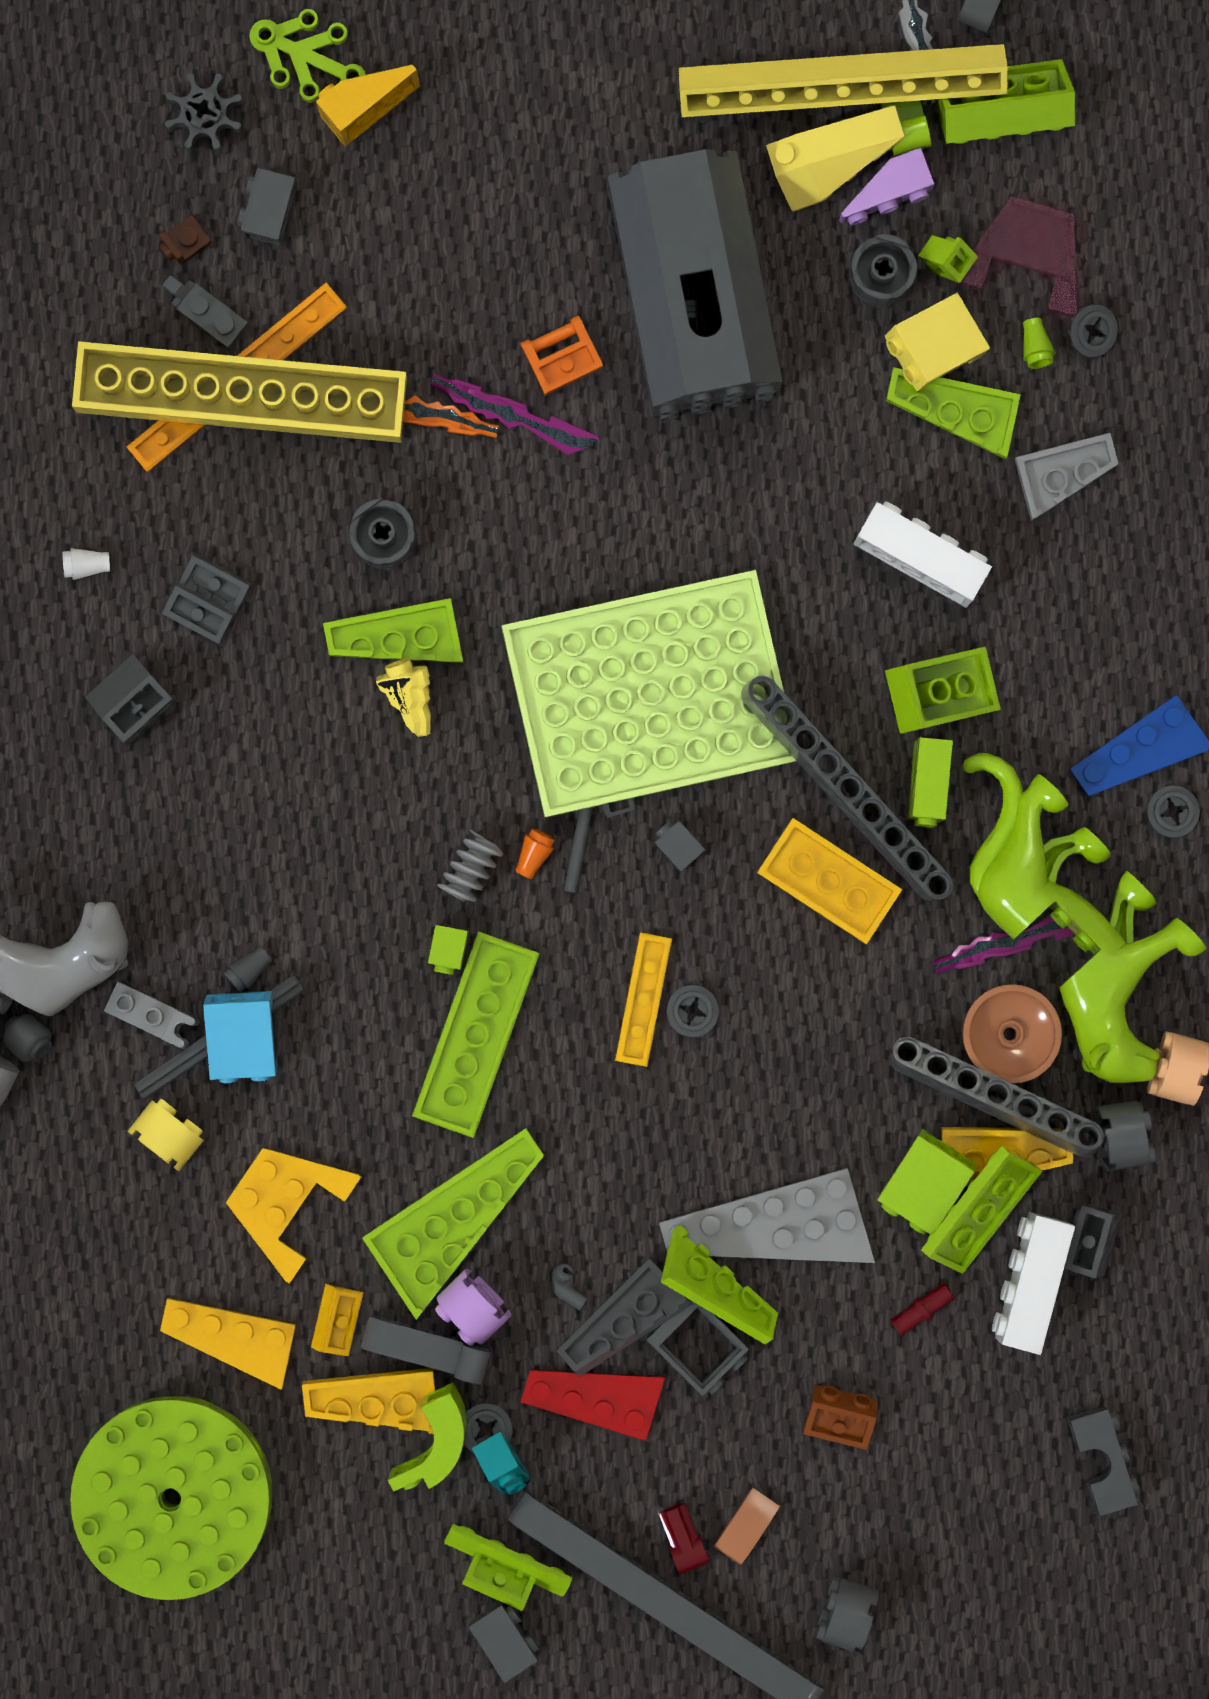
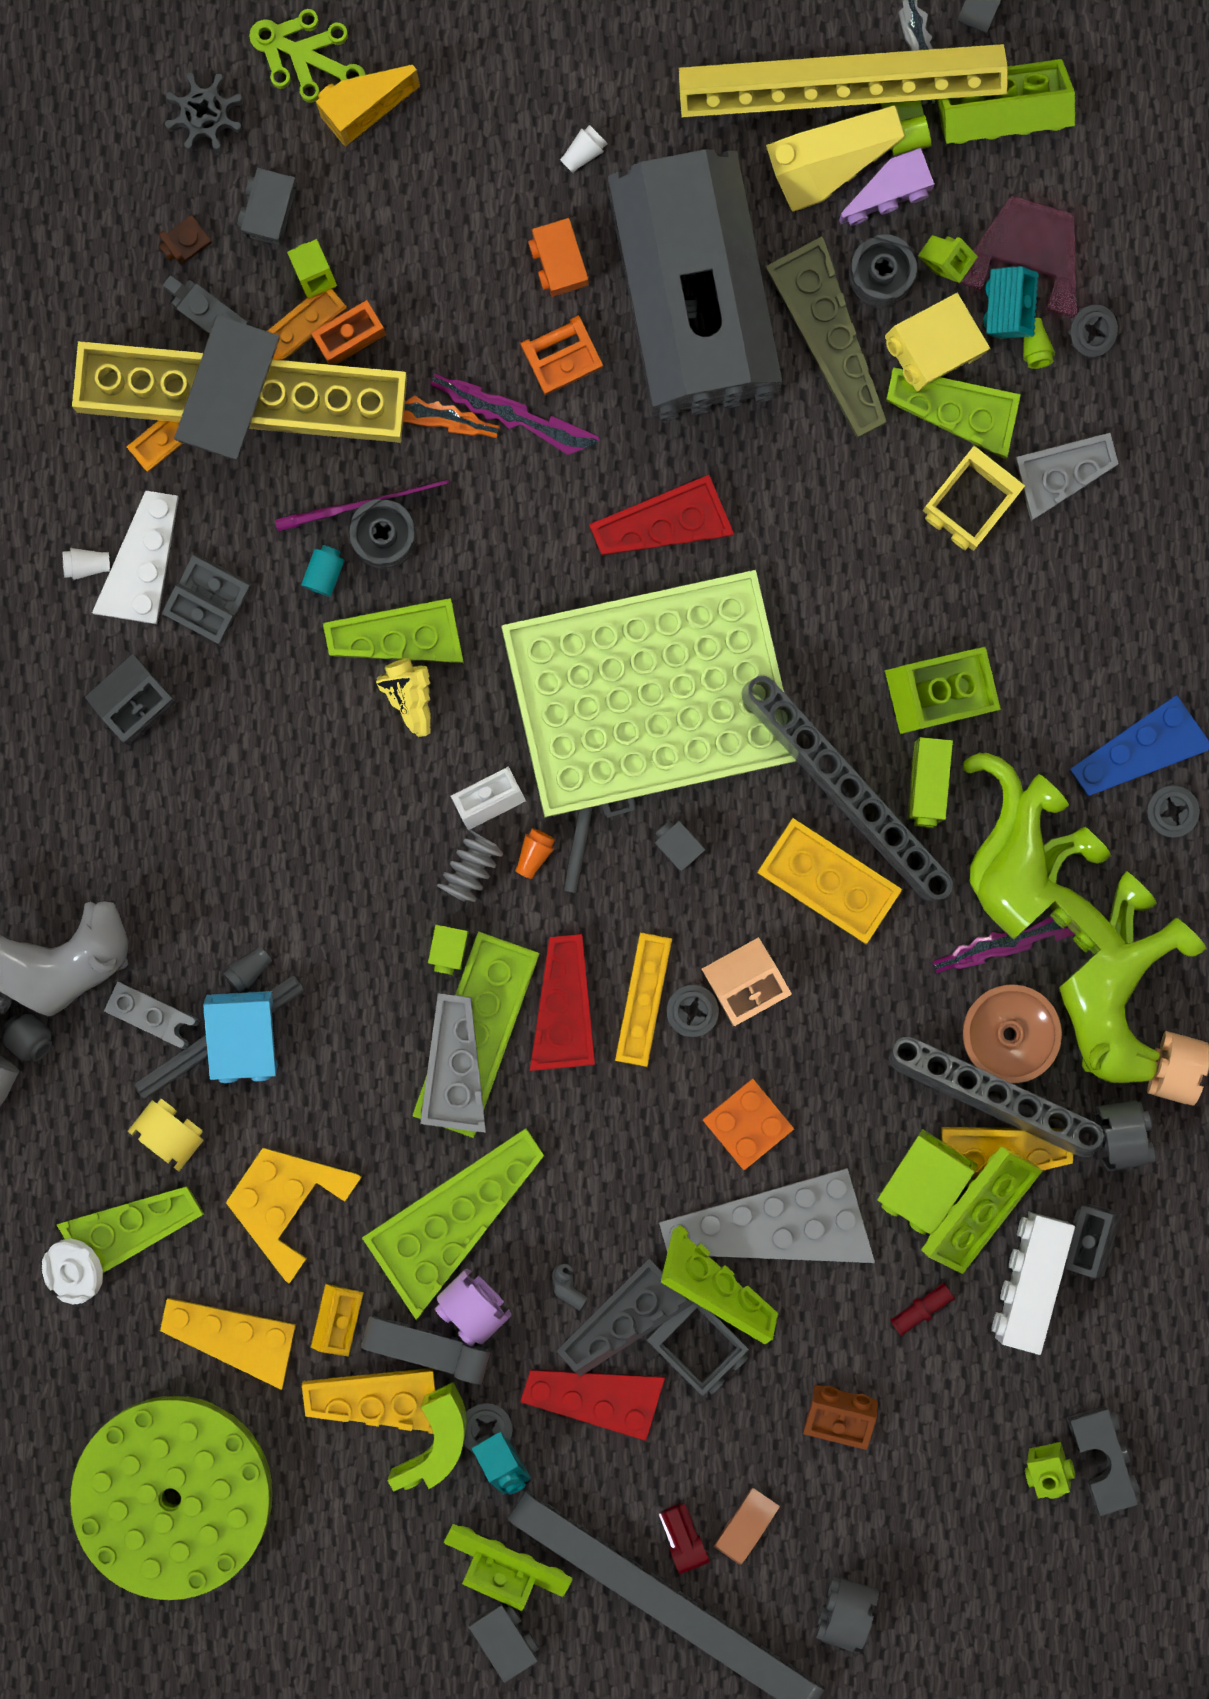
(72, 1271): none -> white tile
(134, 1226): none -> lime wing
(139, 571): none -> white wing
(227, 387): none -> dark grey tile
(295, 520): none -> magenta sword
(312, 268): none -> lime brick
(323, 571): none -> teal brick
(348, 333): none -> orange brick
(453, 1074): none -> light grey wing
(488, 798): none -> white slope
(559, 258): none -> orange brick
(563, 1019): none -> red wing
(583, 149): none -> white cone
(672, 518): none -> red wing
(746, 981): none -> light nougat slope
(748, 1124): none -> orange plate
(819, 311): none -> olive wing
(922, 554): white brick -> none
(993, 473): none -> light yellow window
(1011, 302): none -> teal brick
(1049, 1471): none -> lime brick

